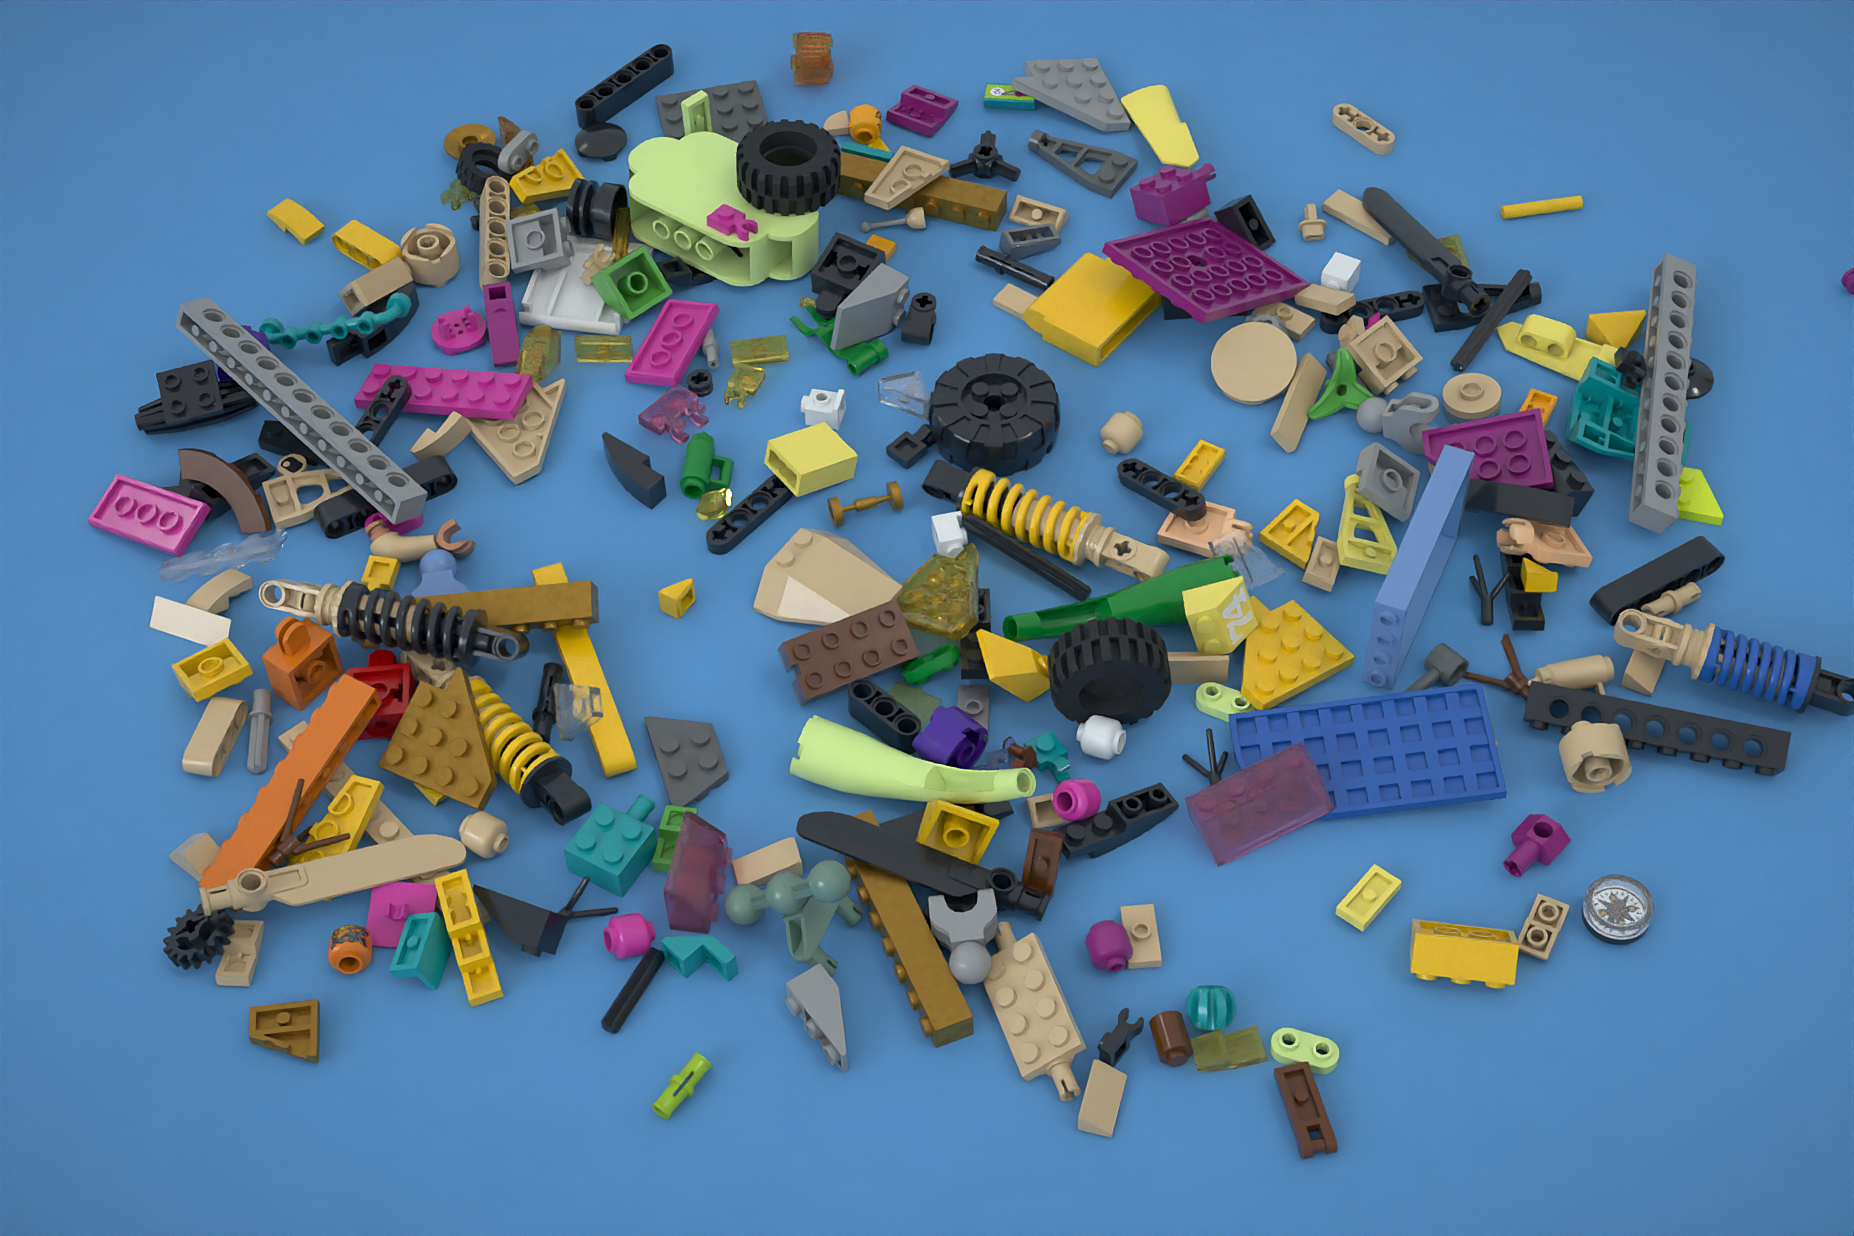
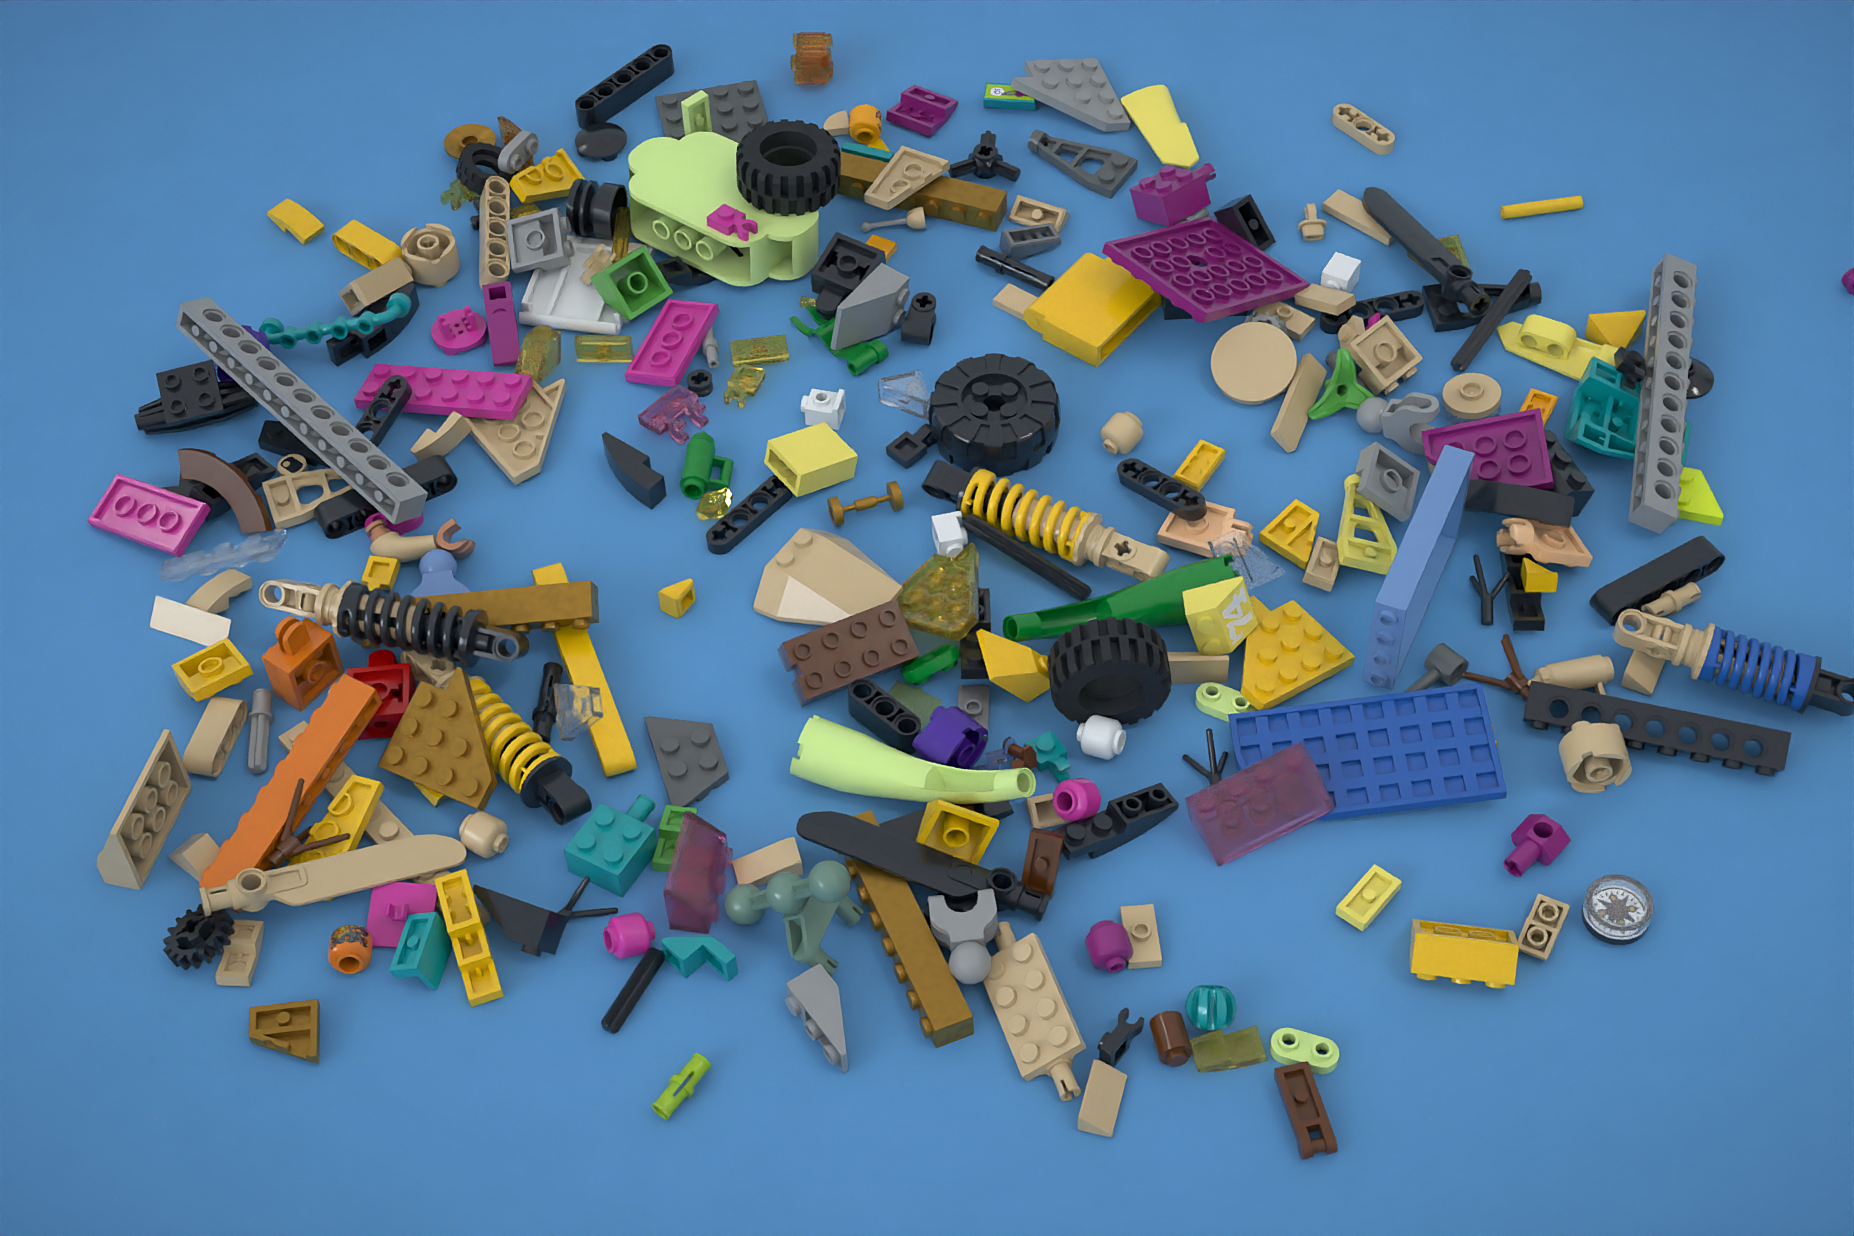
(146, 817): none -> tan slope

